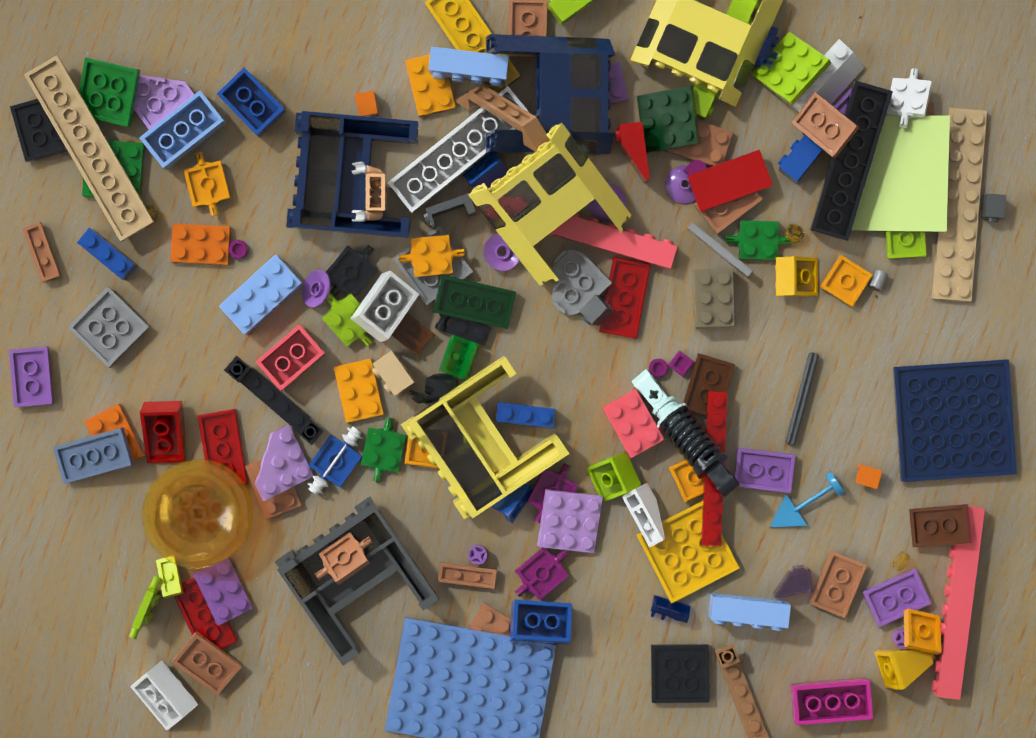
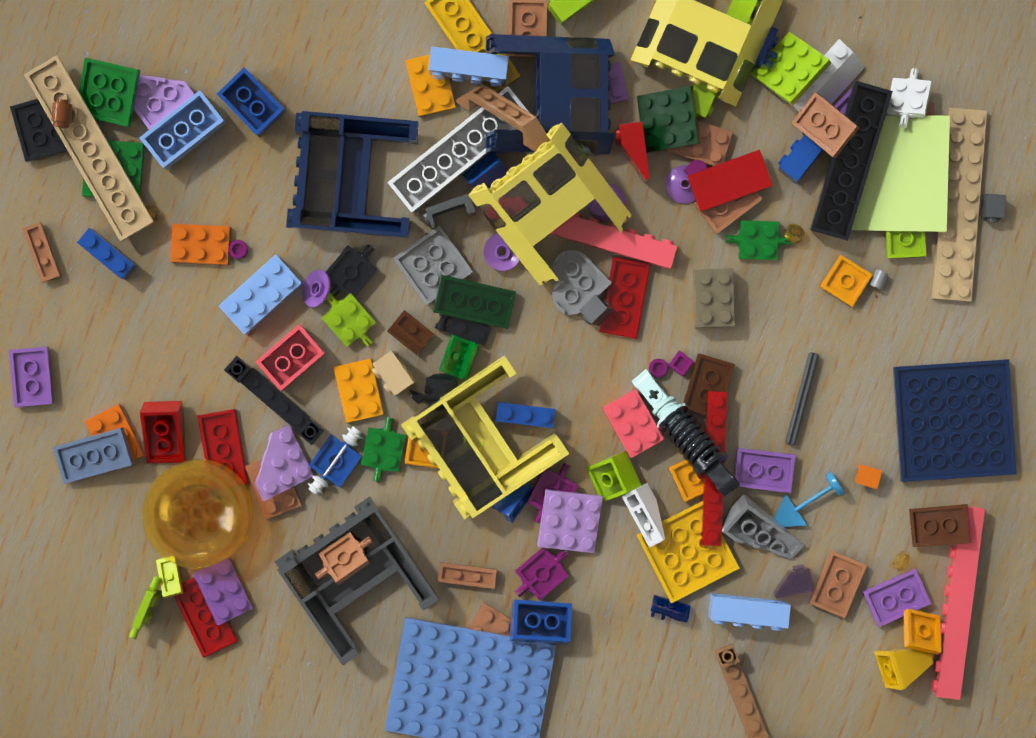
(61, 113): none -> dark orange brick
(108, 327): light grey plate -> none
(164, 695): white slope -> none
(206, 663): nougat plate -> none
(207, 183): light orange plate -> none
(366, 103): orange panel -> none
(375, 193): light nougat torso -> none
(385, 306): white brick -> none
(431, 255): light orange plate -> none
(477, 557): medium lavender wheel -> none
(679, 673): black plate -> none
(719, 249): light grey tile -> none
(755, 527): none -> light grey wedge
(796, 276): yellow slope -> none
(831, 701): dark pink brick -> none
(896, 636): medium lavender wheel -> none

